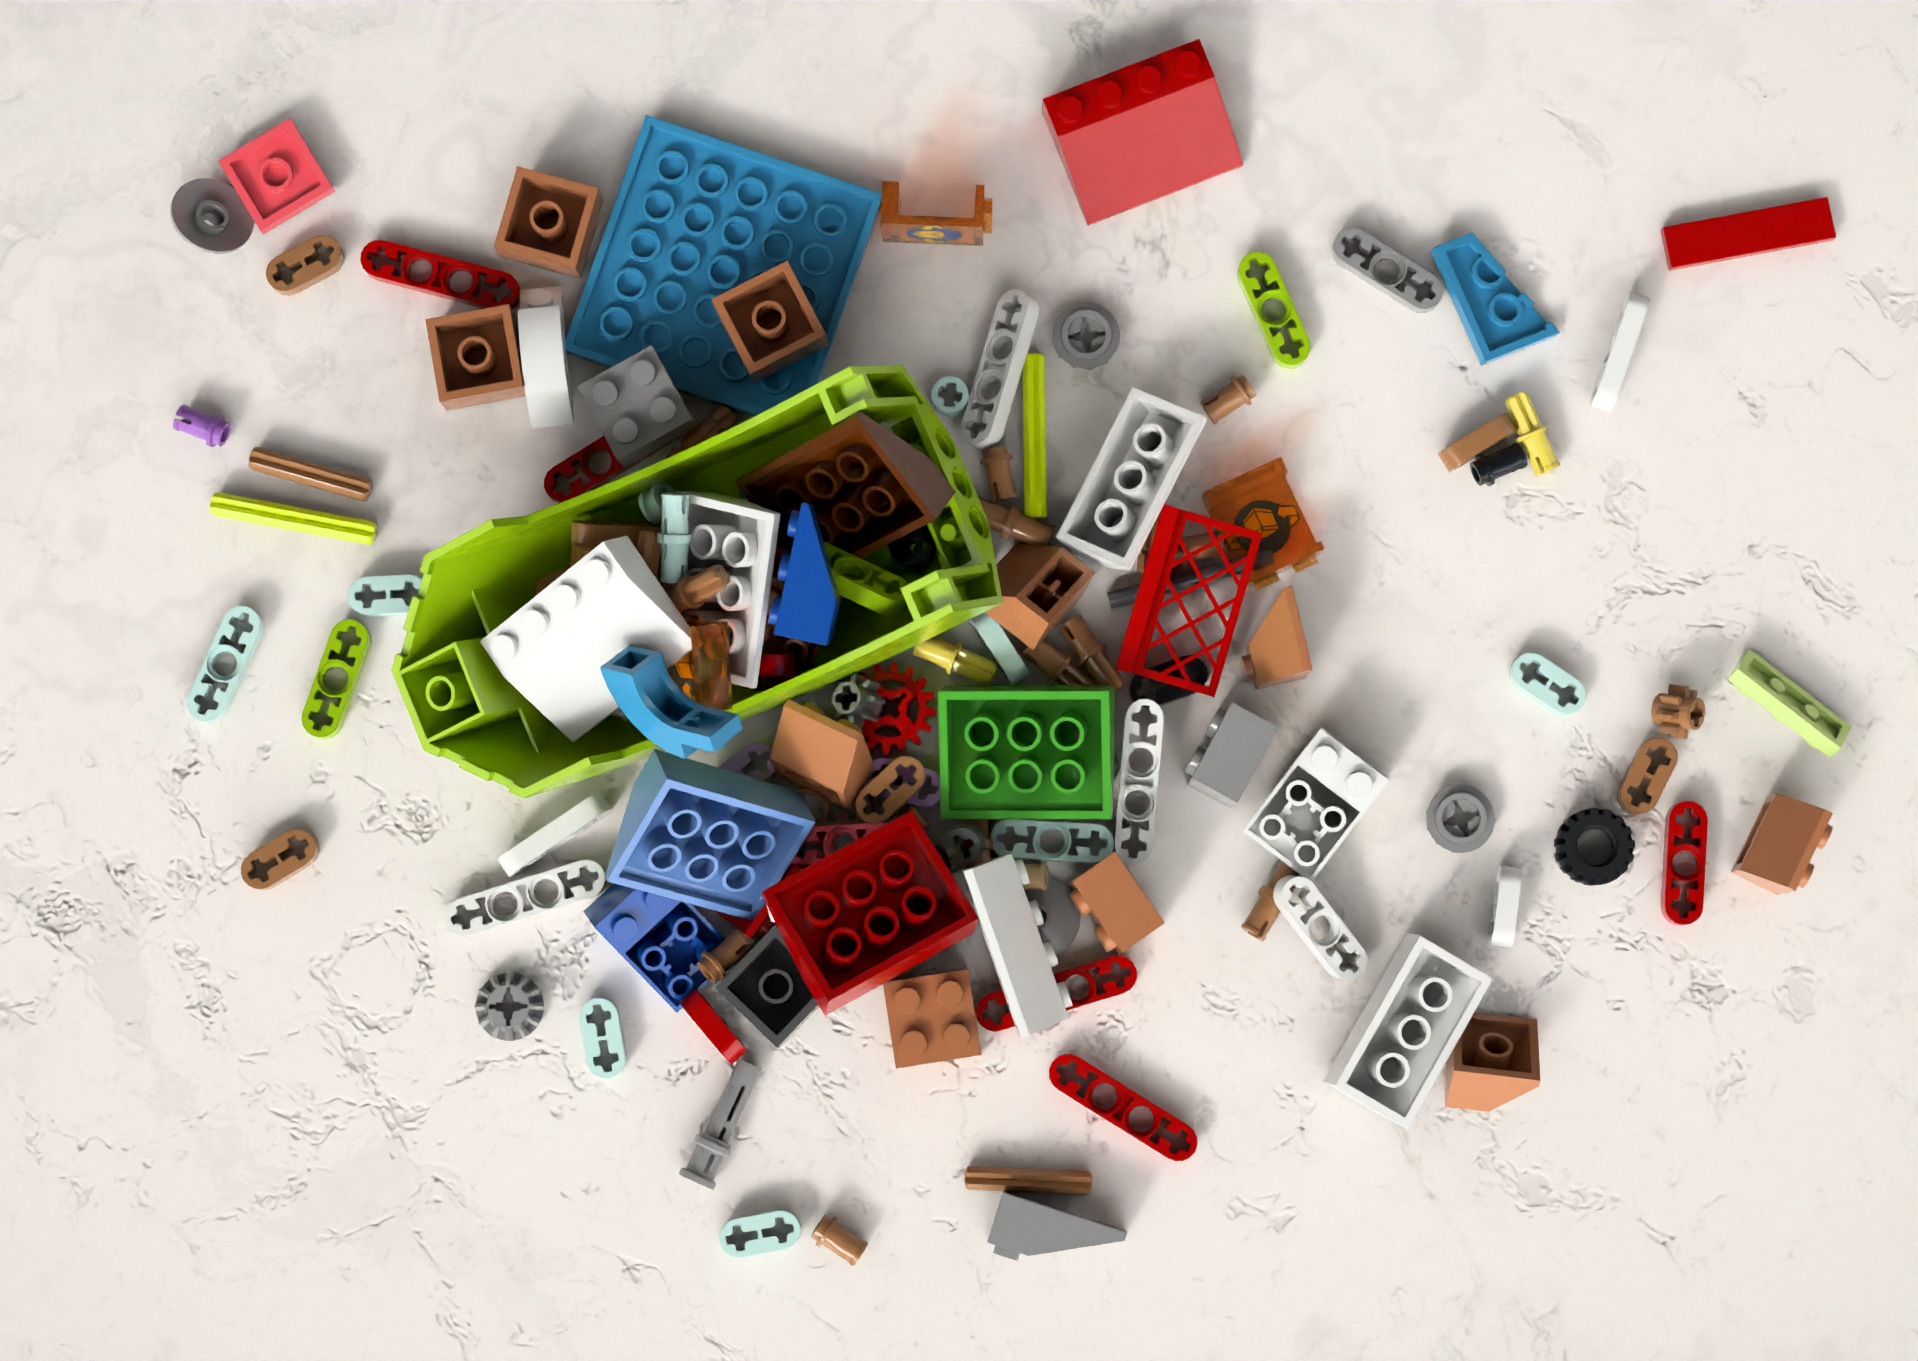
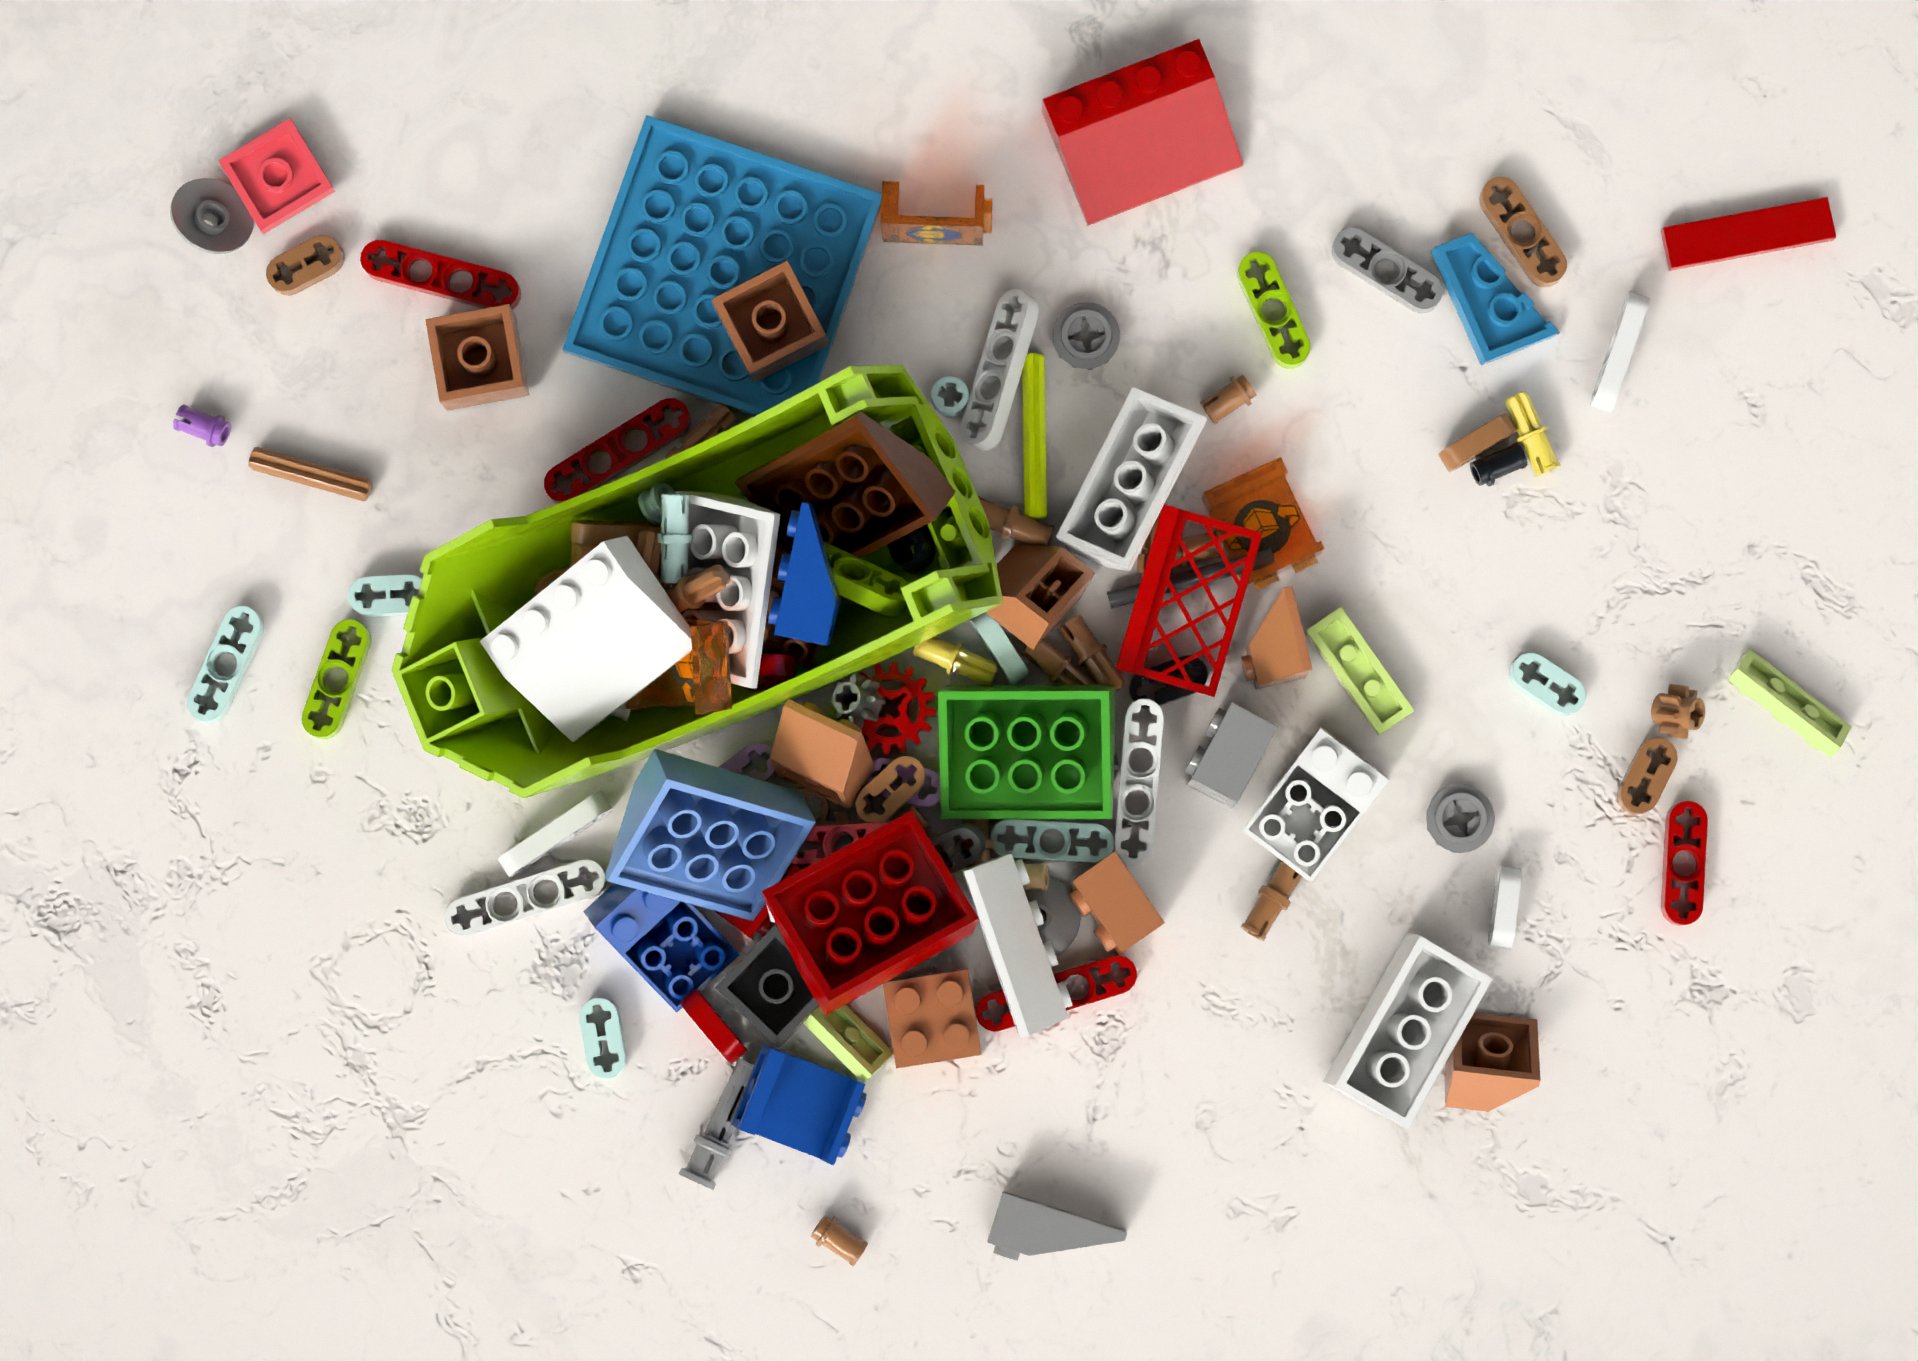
(284, 868): medium nougat beam -> none
(293, 518): neon yellow axle -> none
(522, 1021): light grey gear -> none
(545, 357): white arch -> none
(549, 222): nougat brick -> none
(637, 406): light grey brick -> none
(660, 709): dark azure arch -> none
(724, 956): medium nougat pin -> none
(761, 1244): light aqua beam -> none
(800, 1105): none -> blue panel
(849, 1040): none -> yellowish green plate
(999, 473): medium nougat pin -> none
(1028, 1180): medium nougat axle -> none
(1125, 1103): red beam -> none
(1310, 897): white beam -> none
(1359, 671): none -> yellowish green plate
(1527, 214): none -> medium nougat beam
(1620, 839): black tyre -> none
(1783, 844): nougat slope -> none

